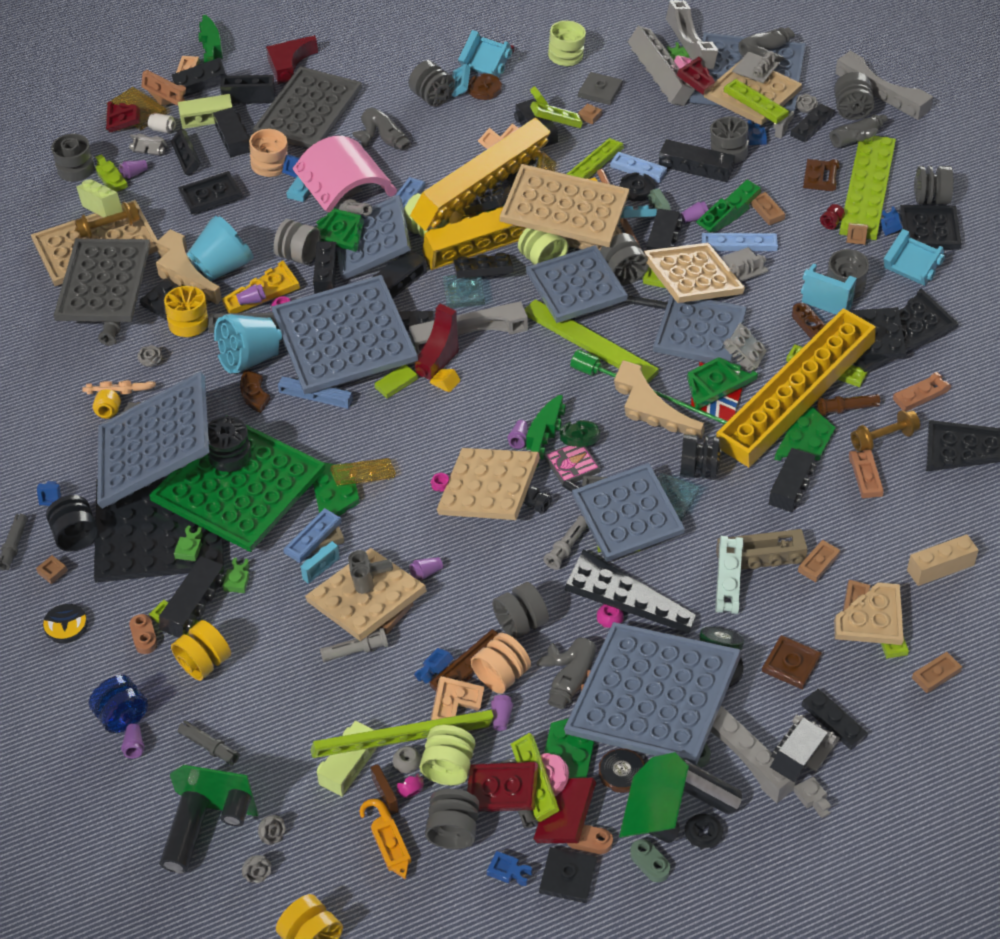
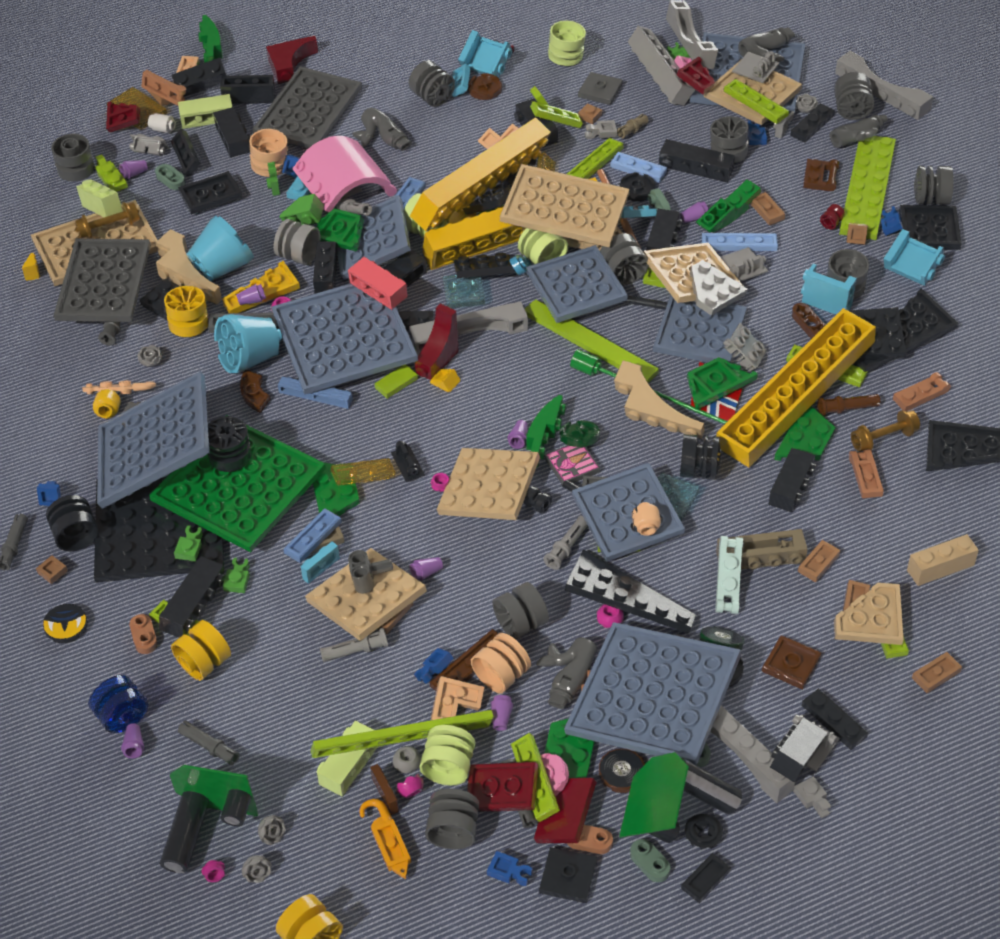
(31, 268): none -> yellow slope
(169, 176): none -> sand green plate
(213, 870): none -> dark pink plate
(272, 181): none -> bright green plate
(304, 210): none -> bright green slope
(378, 283): none -> coral brick
(407, 462): none -> black hinge
(519, 264): none -> dark azure plate
(603, 128): none -> light grey plate
(632, 126): none -> dark tan pin
(646, 519): none -> light nougat head
(705, 878): none -> black tile
(714, 288): none -> plate

